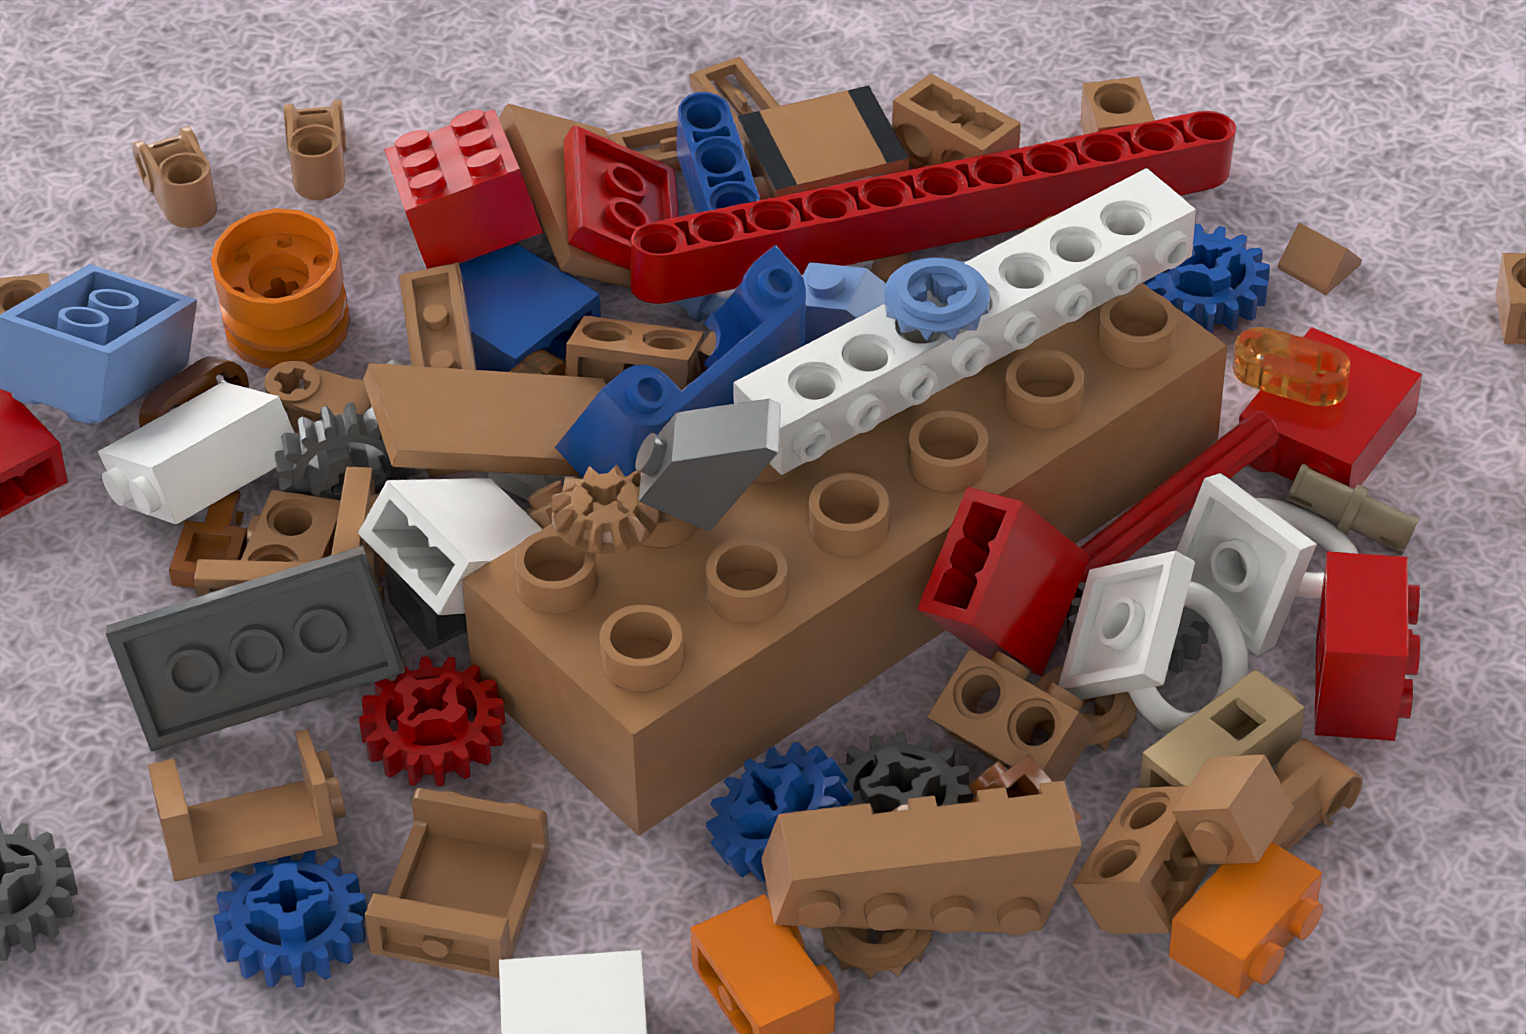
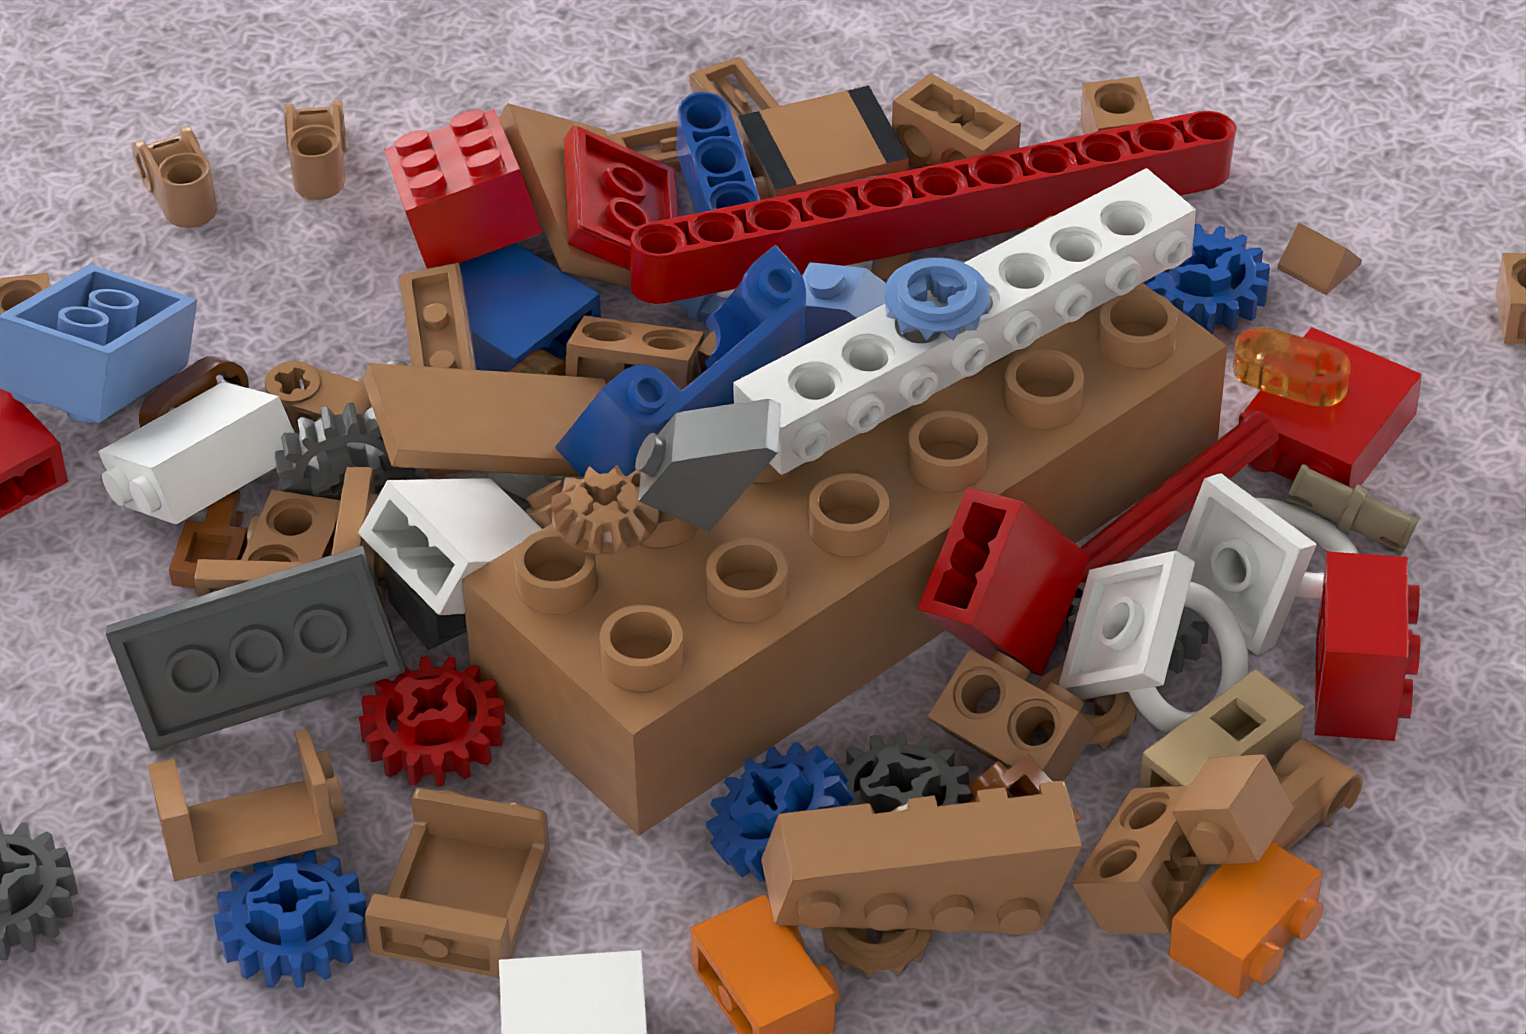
(280, 288): orange wheel -> none

